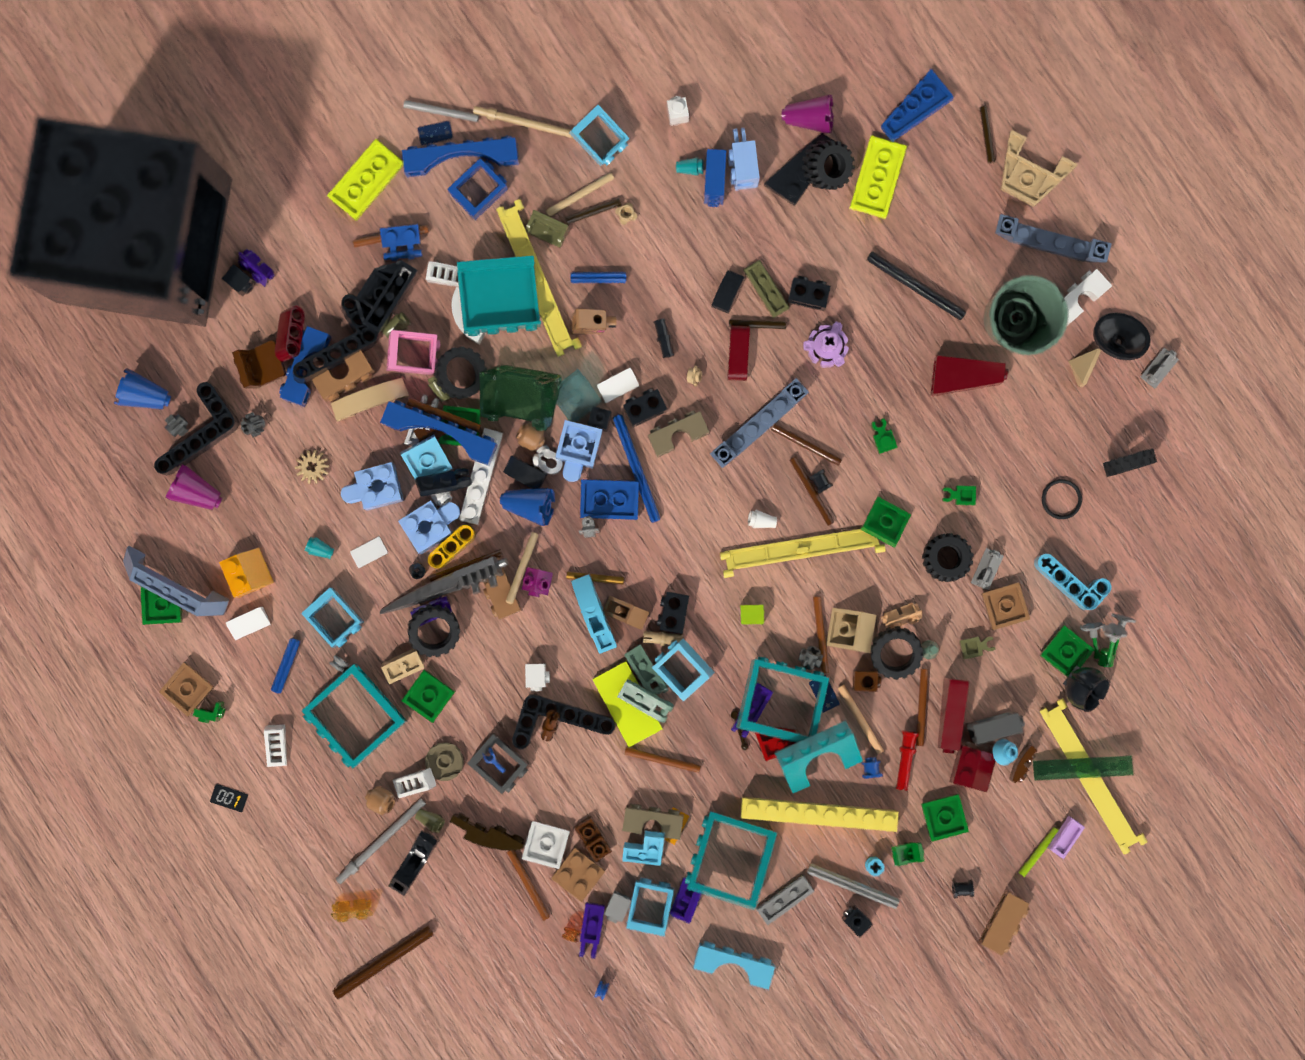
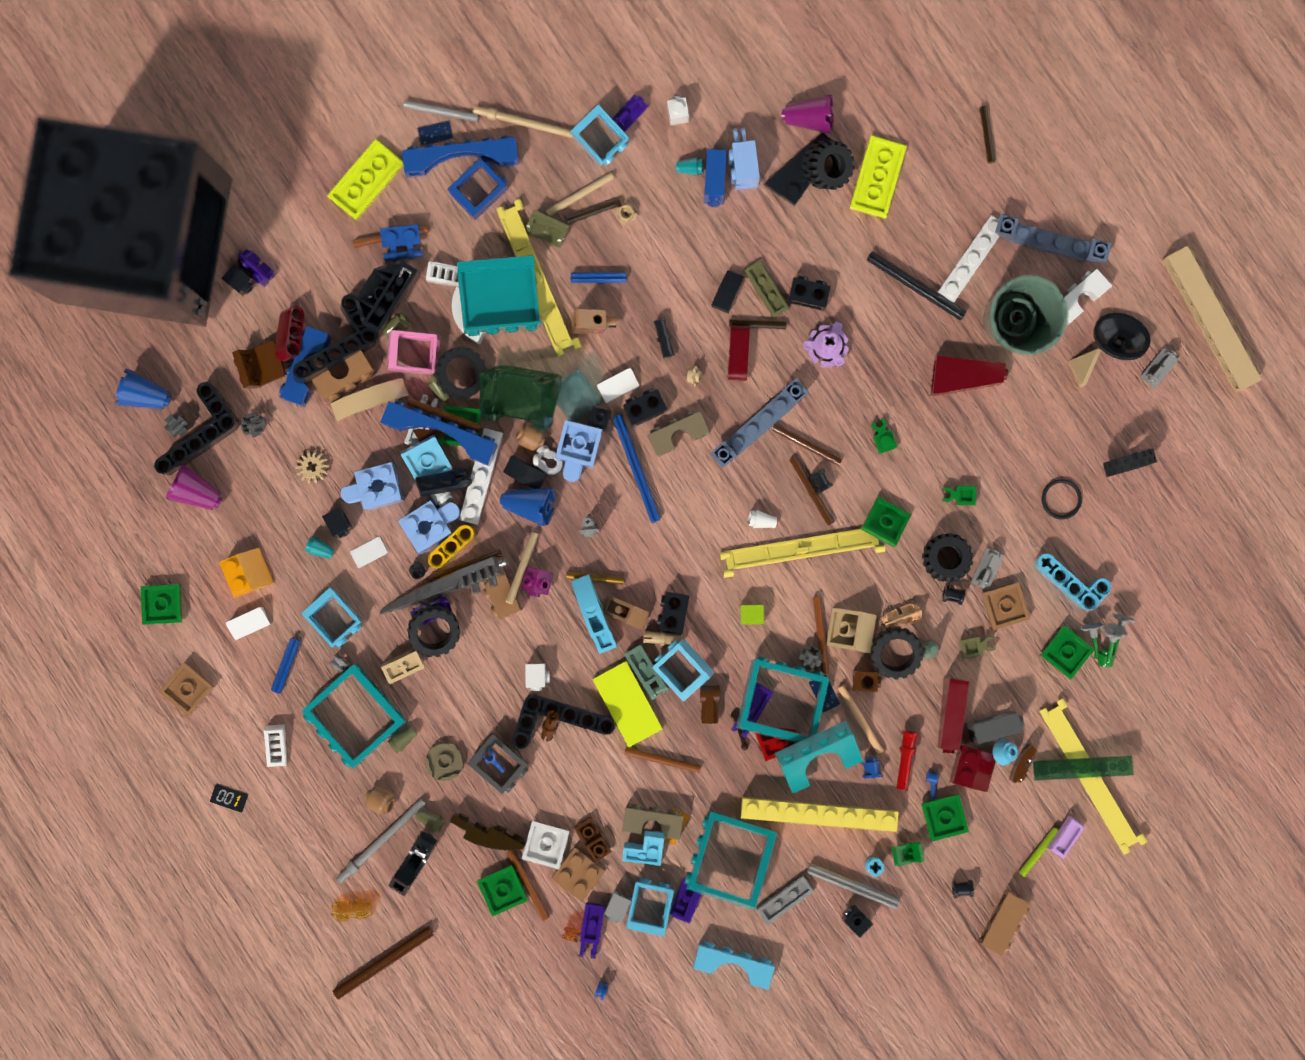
(207, 715): green bracket -> none
(212, 605): sand blue slope -> none
(337, 523): none -> black brick
(401, 739): none -> olive cone
(424, 777): white slope -> none
(428, 696): green plate -> none
(502, 890): none -> green plate
(609, 499): blue plate -> none
(630, 112): none -> dark purple hinge
(645, 701): plate -> none
(709, 698): none -> reddish brown piece
(920, 104): blue wing -> none
(922, 707): dark orange bar -> none
(932, 778): none -> blue hand
(953, 595): none -> black bush
(970, 260): none -> white plate
(1027, 180): tan wing -> none
(1086, 687): black piece -> none
(1212, 319): none -> tan brick

